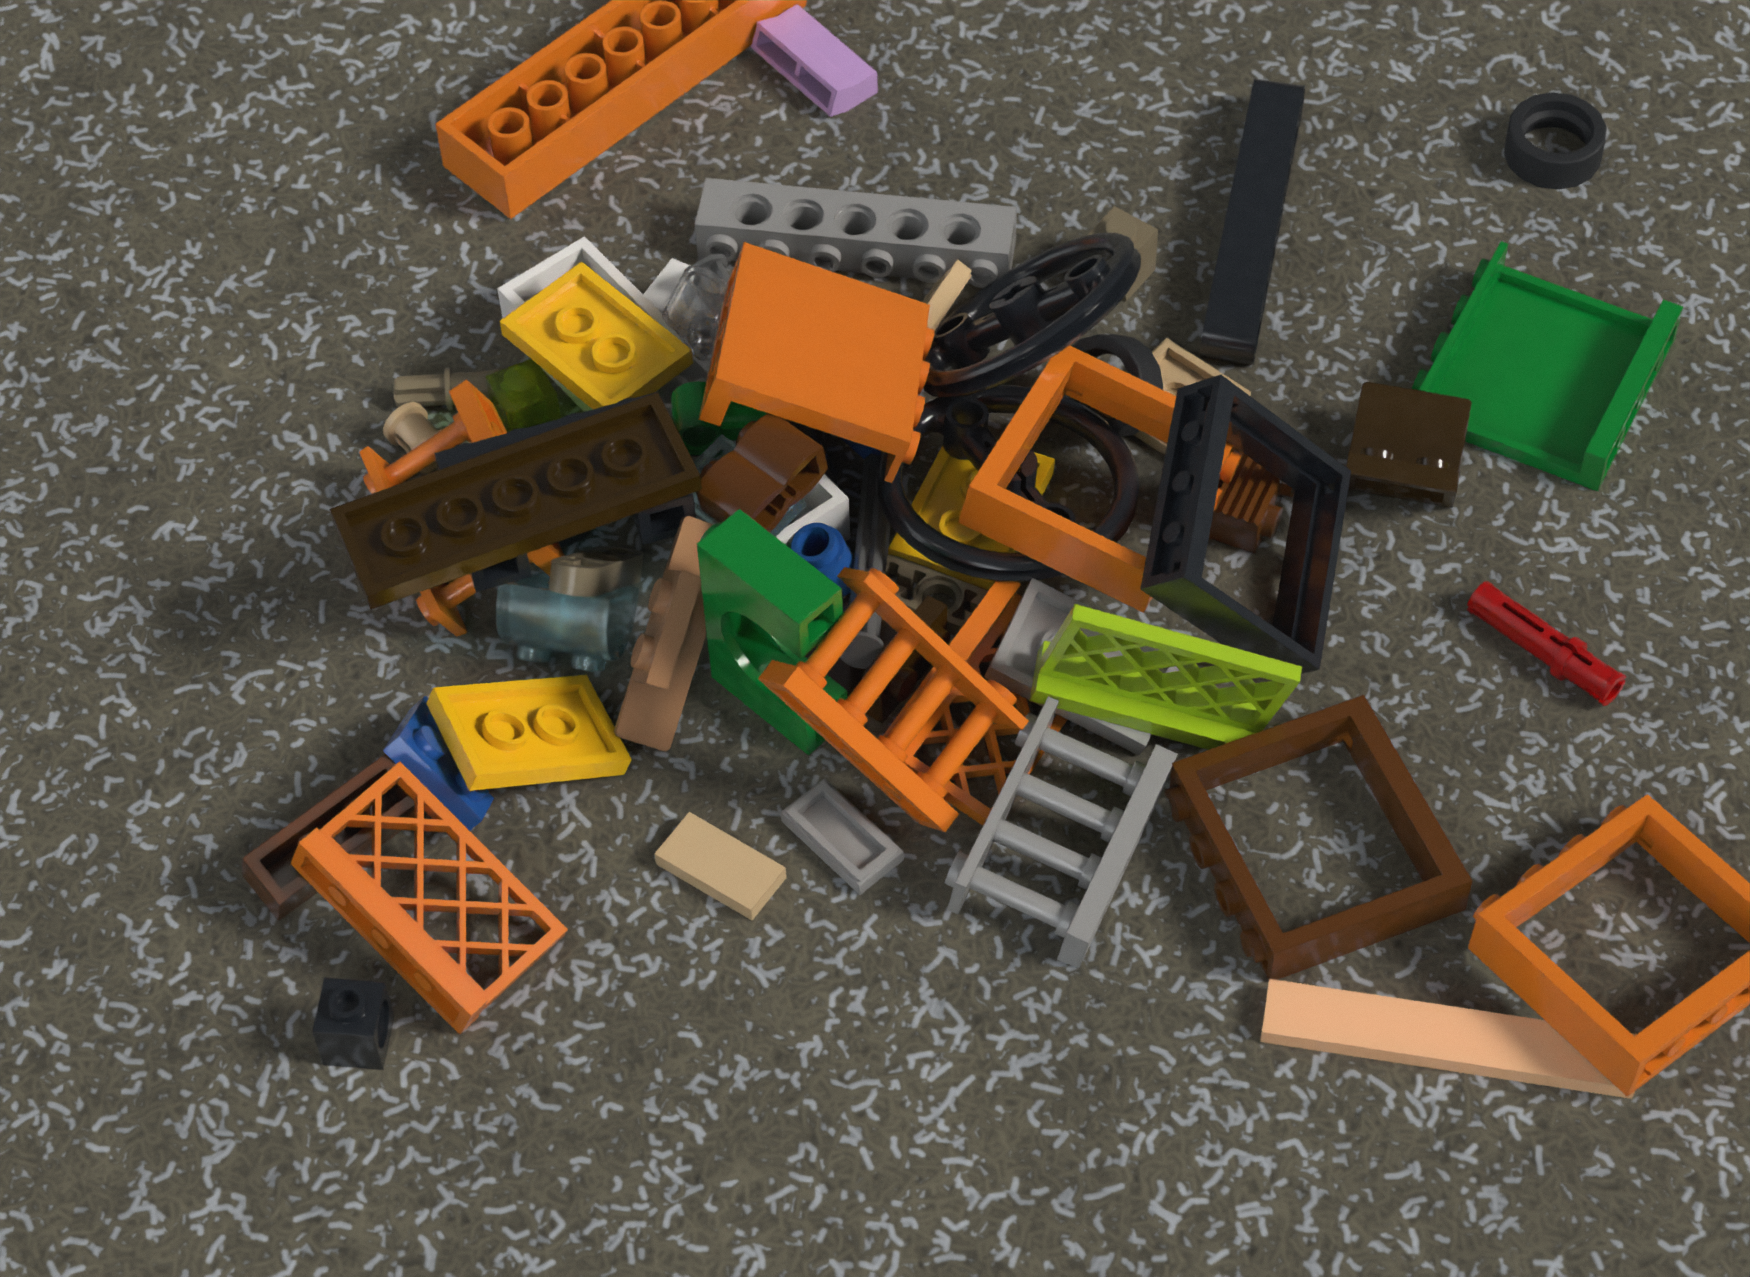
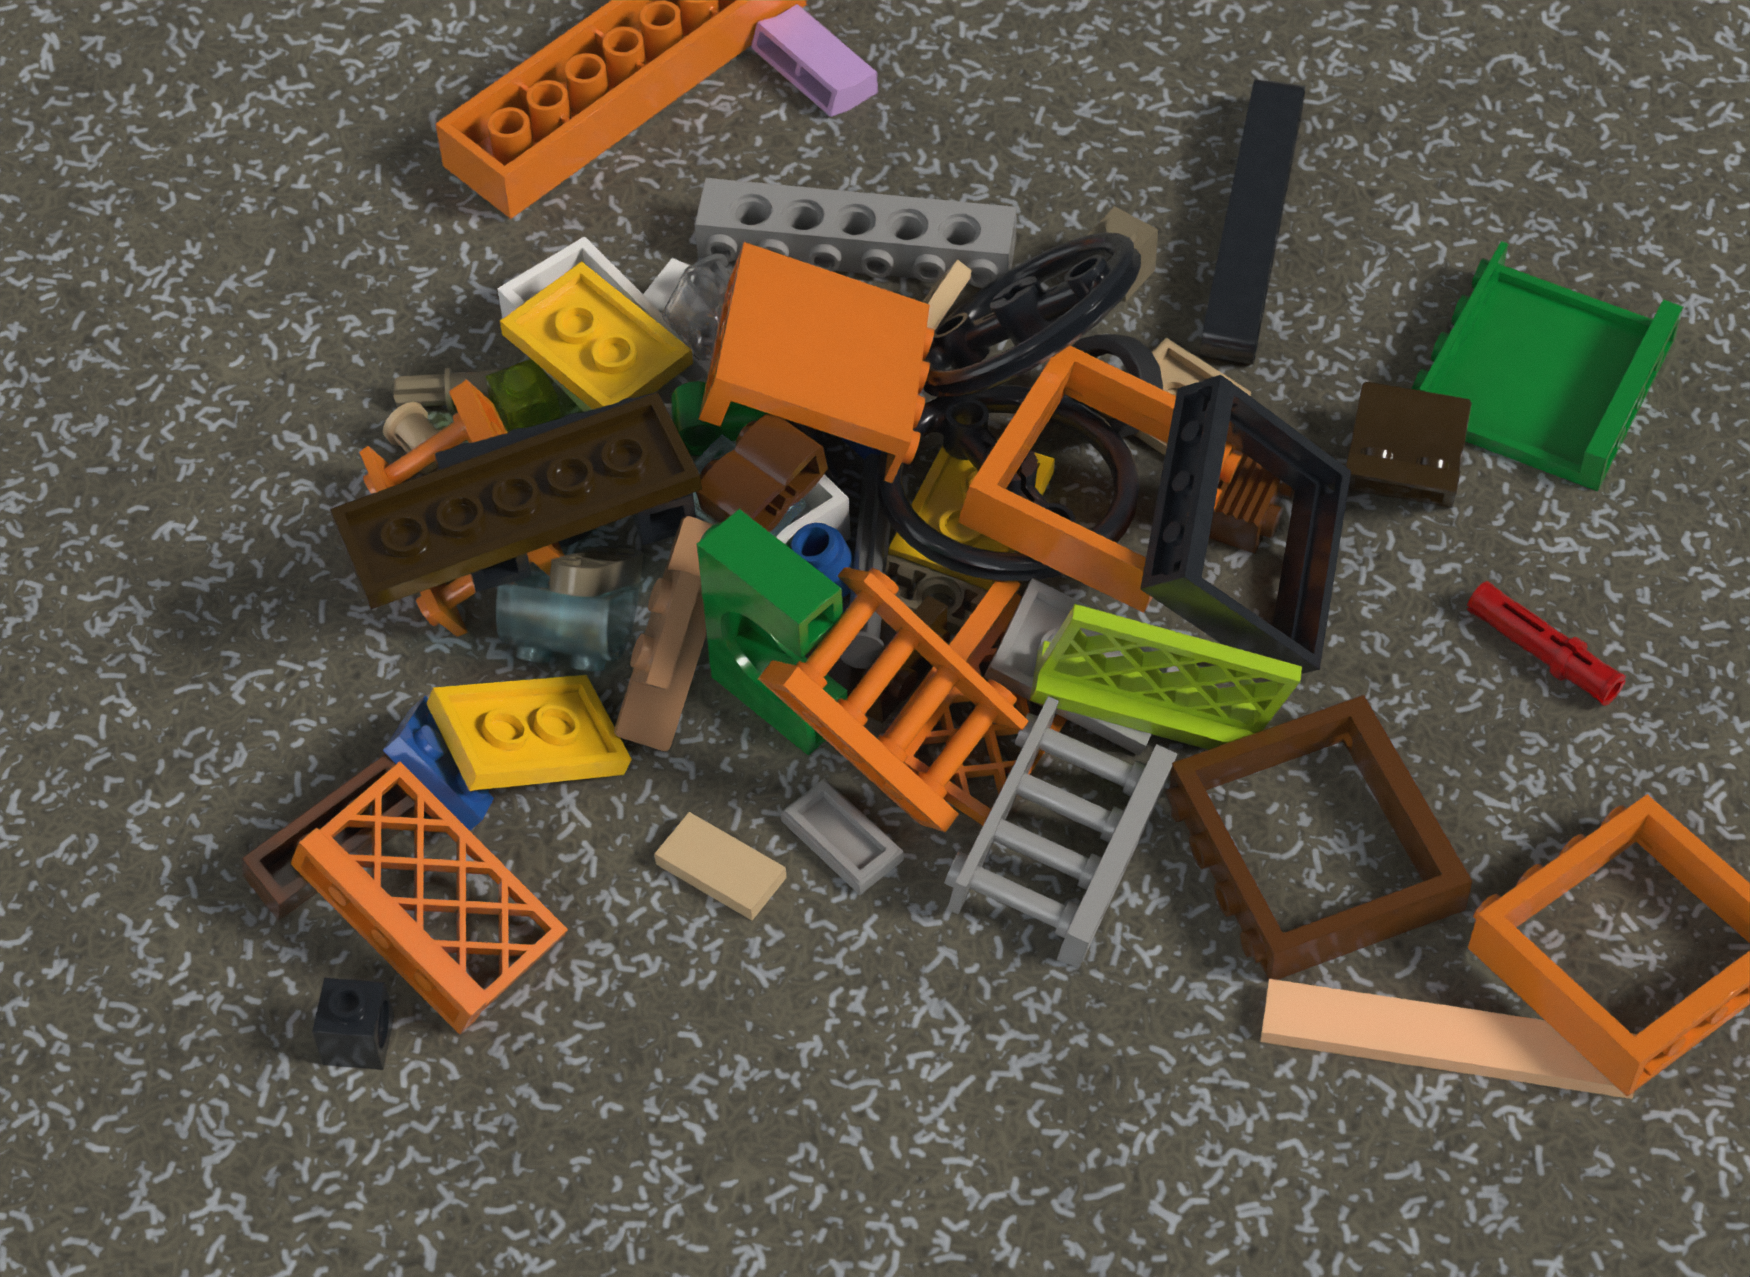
(1549, 168): black tyre -> none

